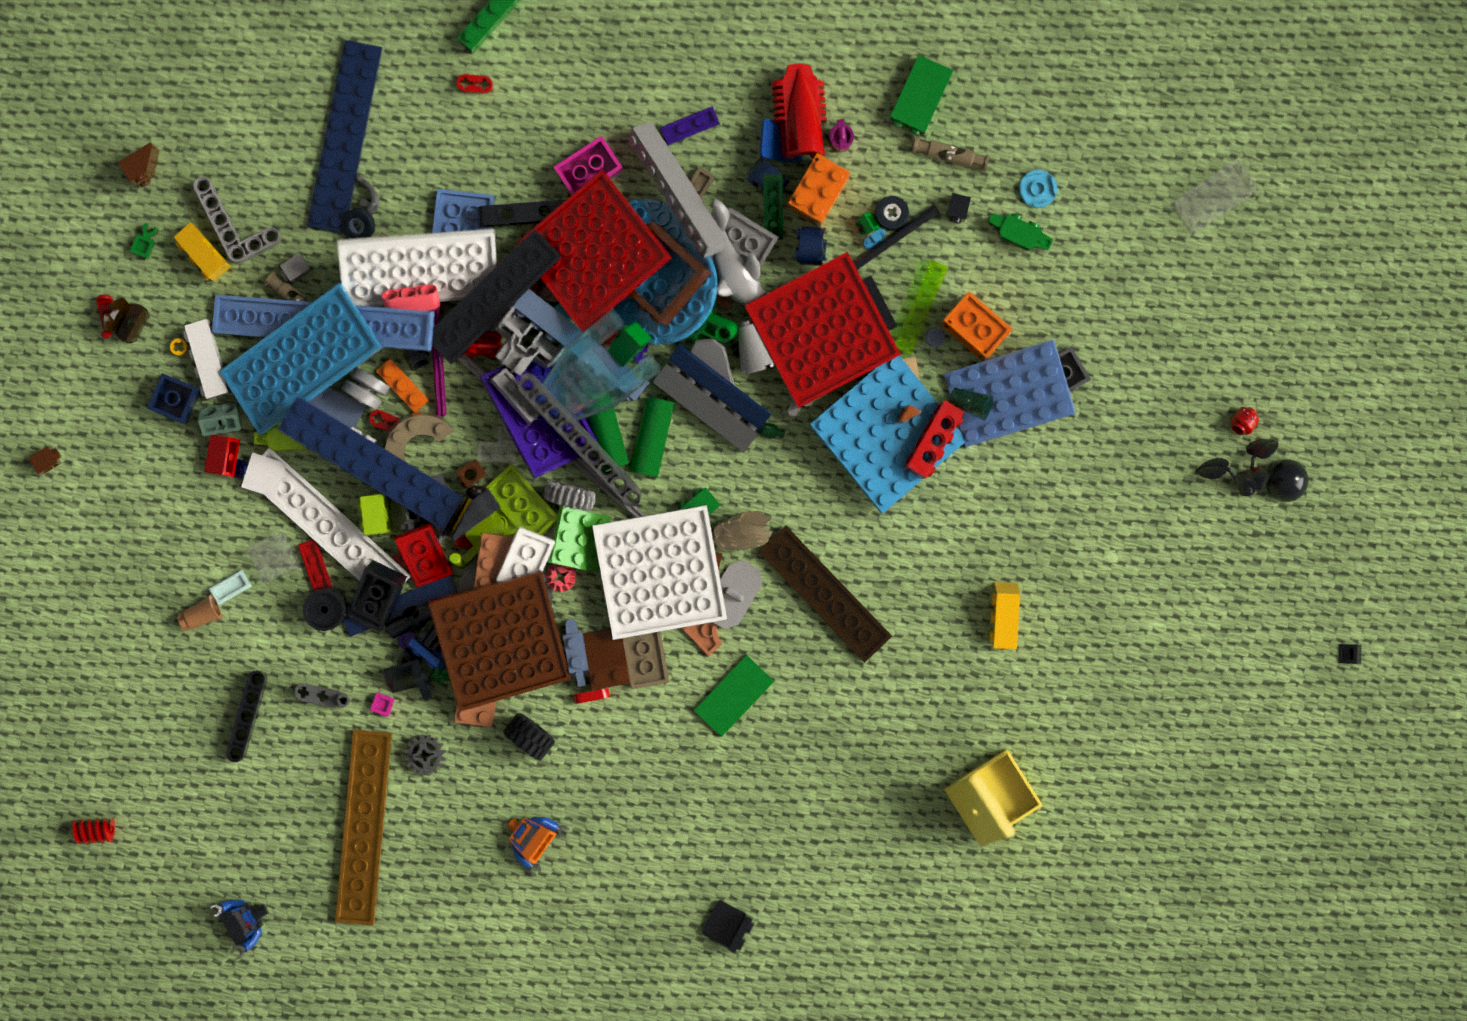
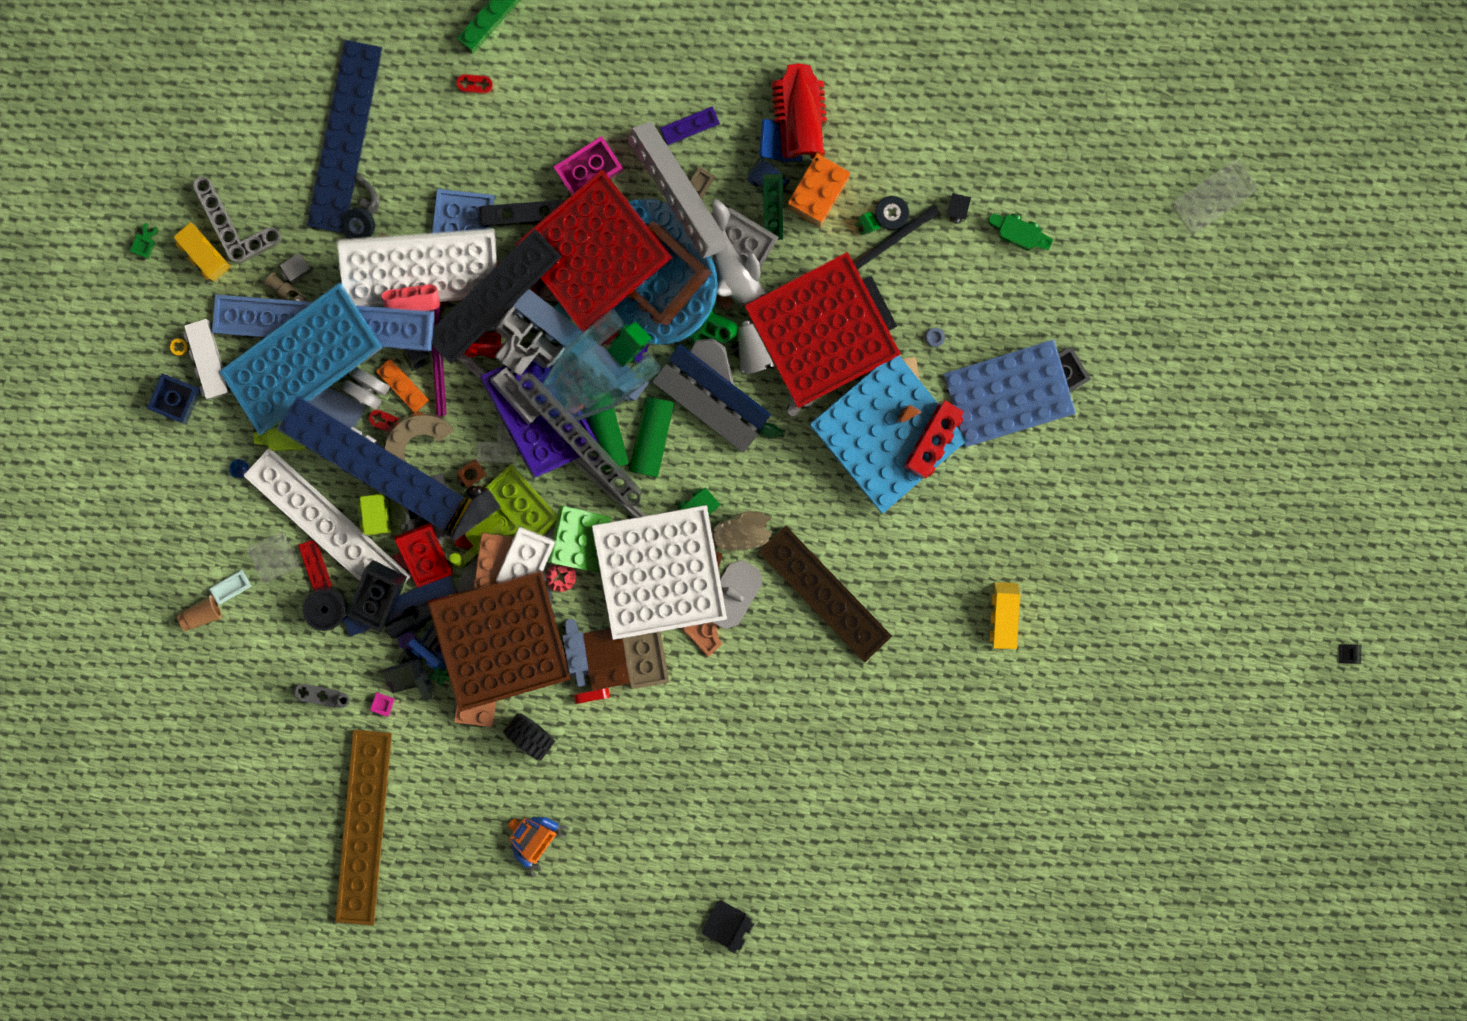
(45, 460): reddish brown brick -> none
(93, 831): red piece -> none
(103, 308): red piece -> none
(119, 317): dark brown piece -> none
(141, 165): reddish brown slope -> none
(220, 419): sand green brick -> none
(222, 455): red brick -> none
(240, 723): black beam -> none
(241, 922): torso -> none
(264, 475): white sticker -> none
(423, 745): dark grey gear -> none
(569, 495): light grey gear -> none
(734, 695): green tile -> none
(811, 246): dark blue brick -> none
(841, 136): magenta piece -> none
(874, 238): dark azure piece -> none
(920, 95): green brick -> none
(921, 307): clear neon green plate -> none
(964, 156): dark tan piece -> none
(972, 402): clear green plant -> none
(976, 326): orange container -> none
(993, 798): light yellow container -> none
(1038, 194): medium azure tile -> none
(1244, 421): red head -> none
(1248, 480): black plant -> none
(1287, 480): black piece -> none

